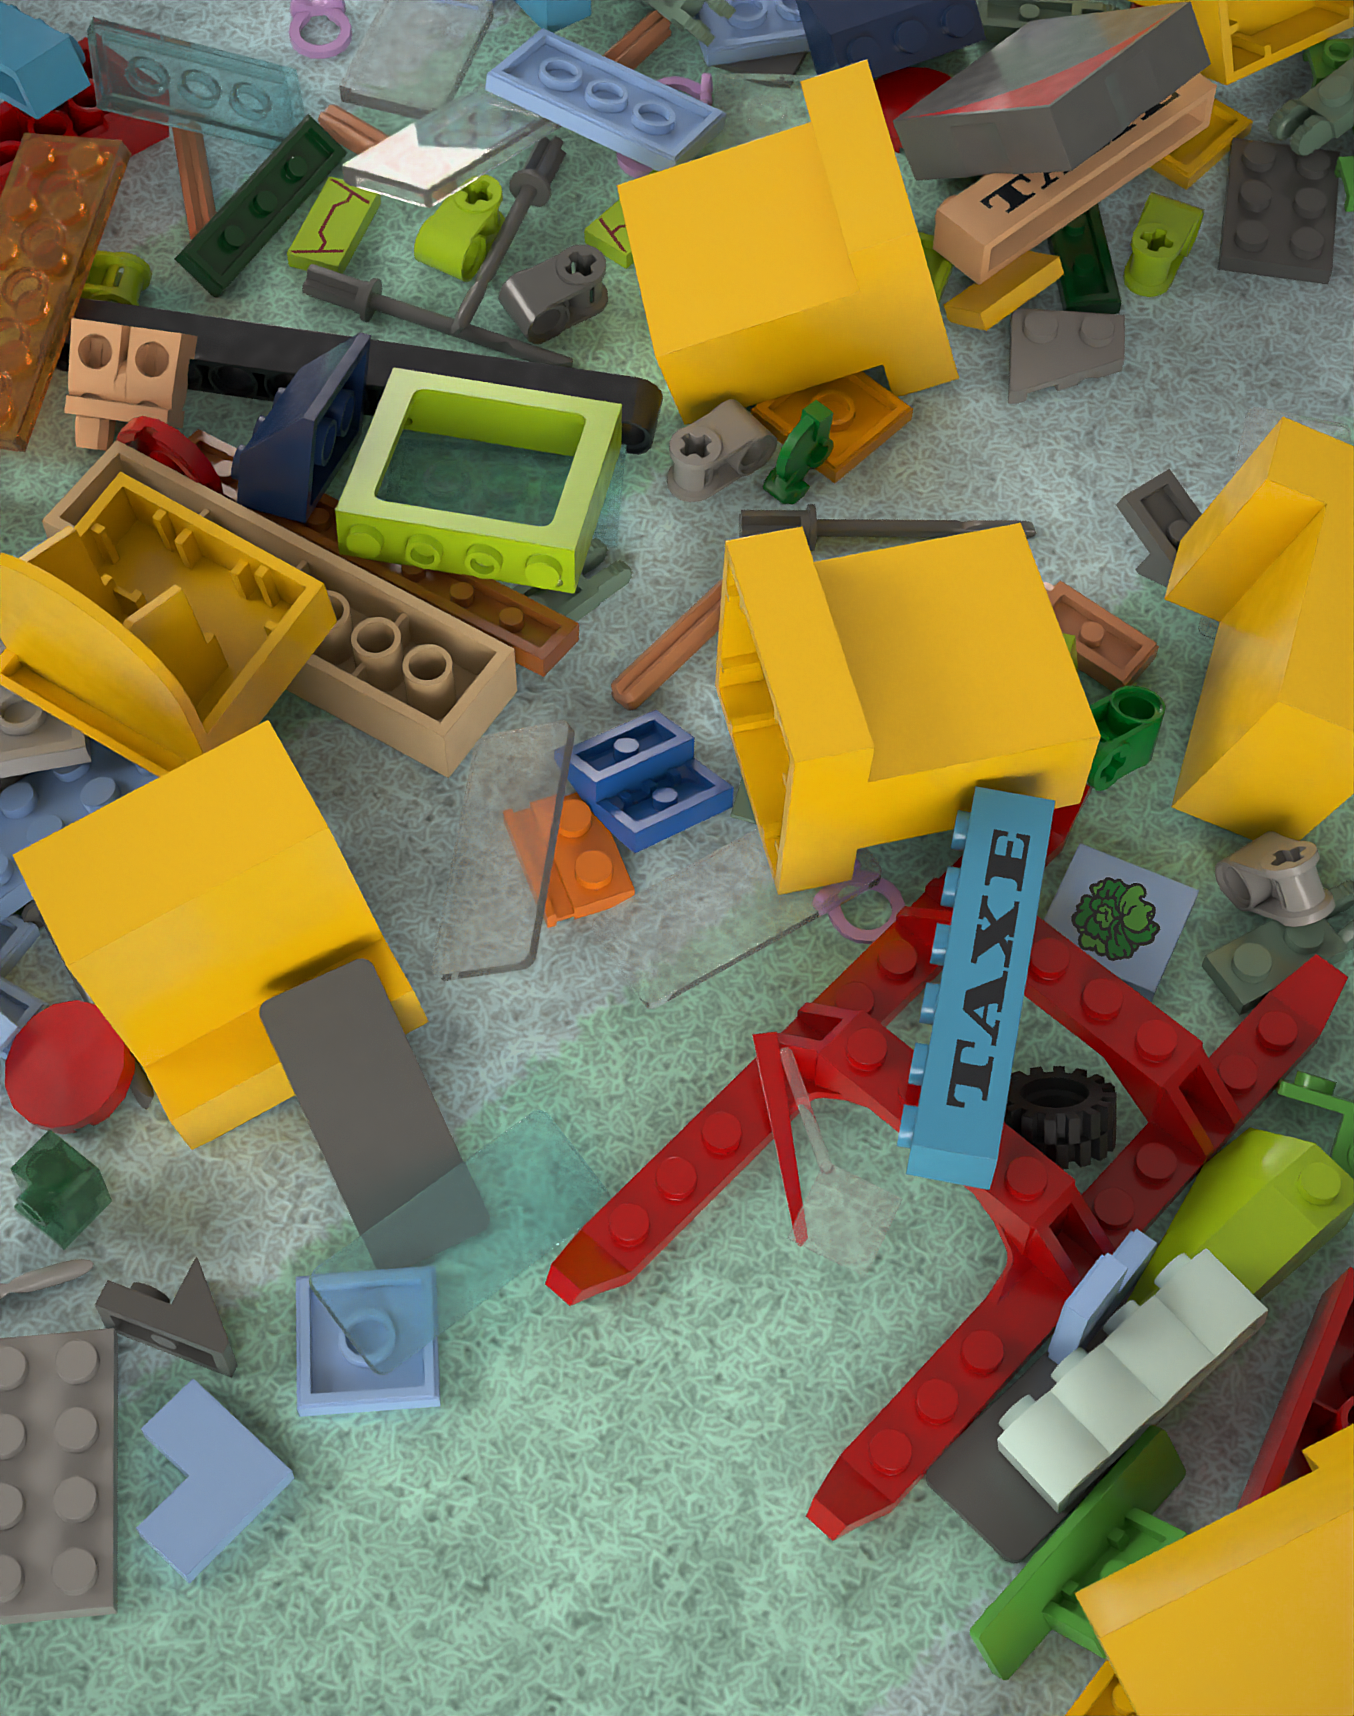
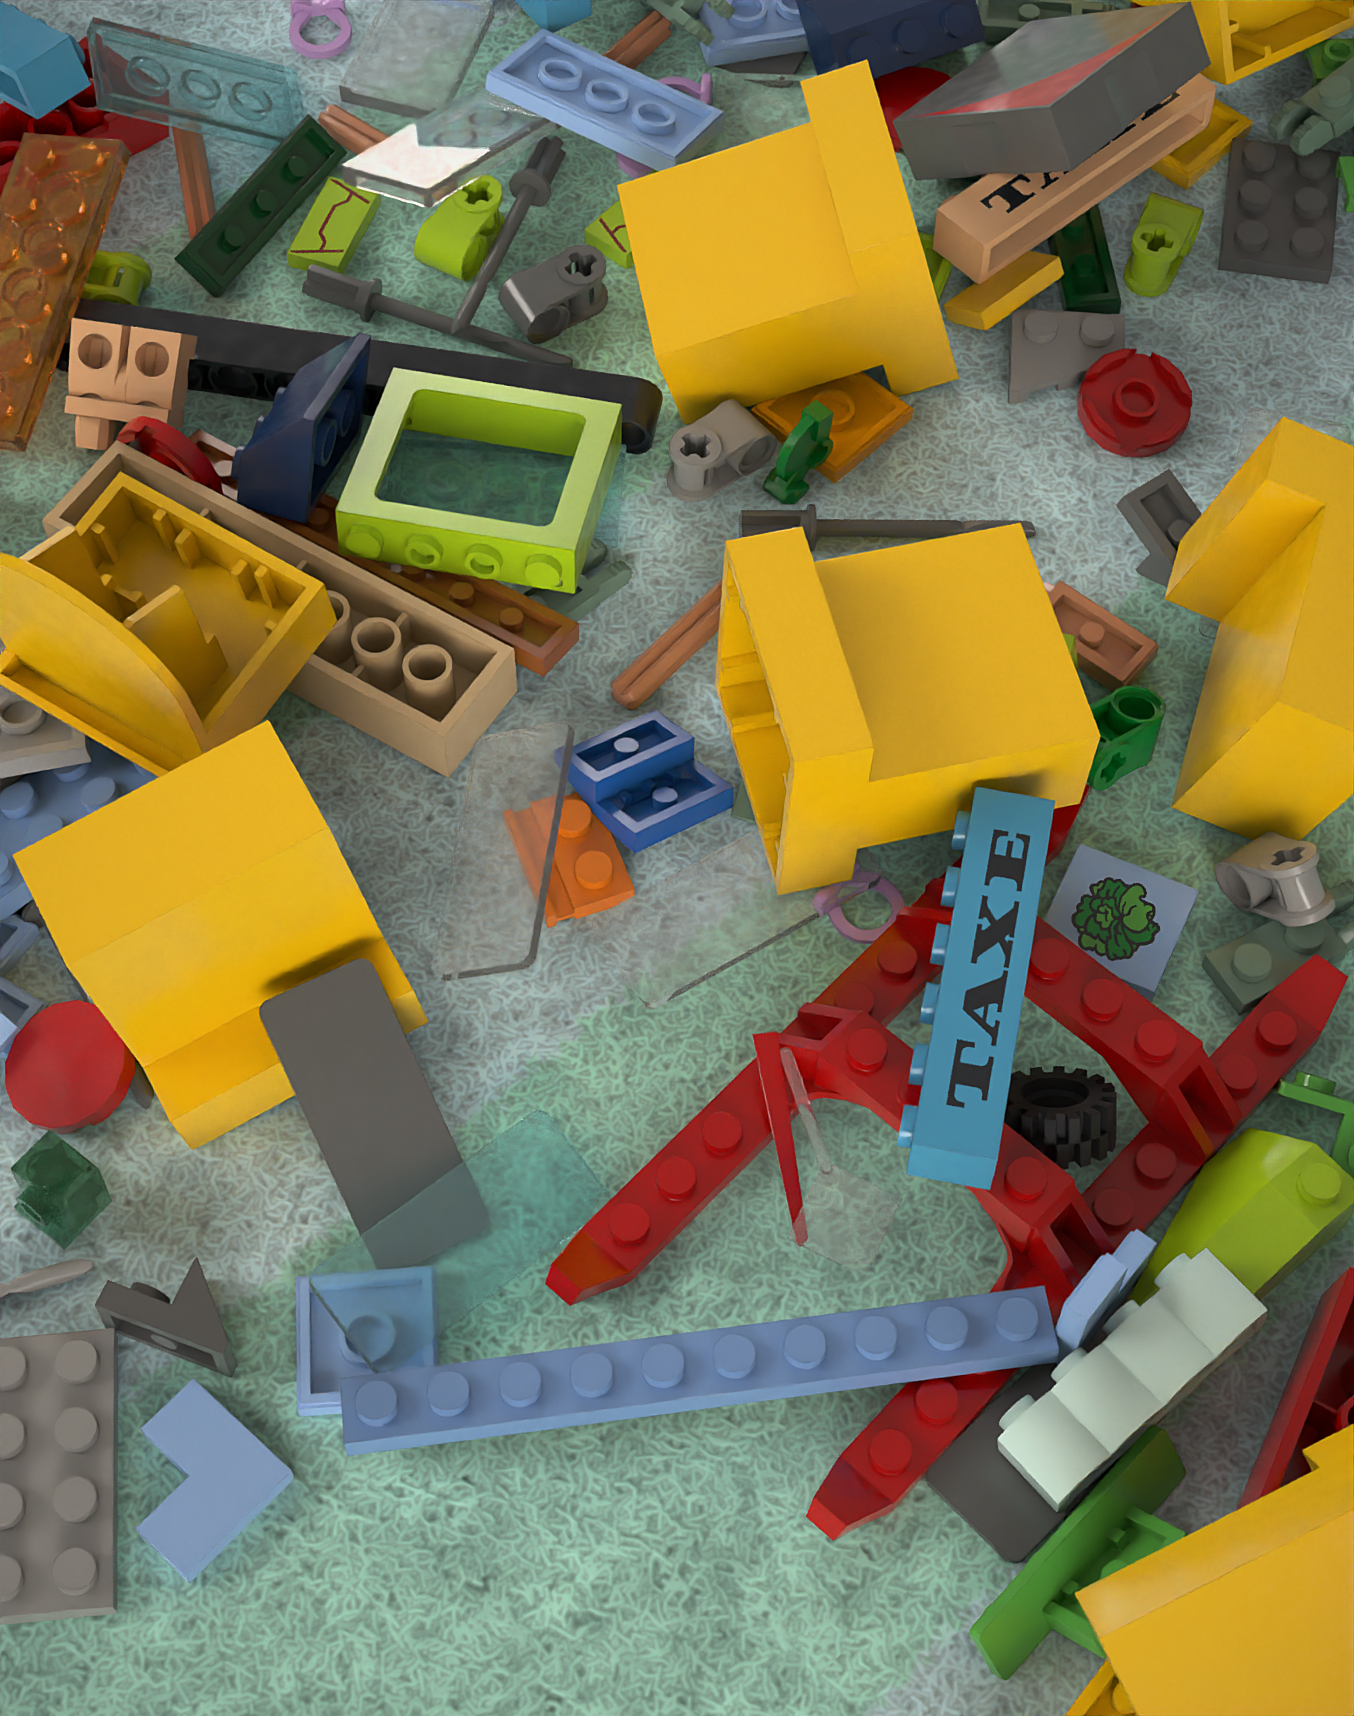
(696, 1370): none -> medium blue plate
(1134, 403): none -> red tile

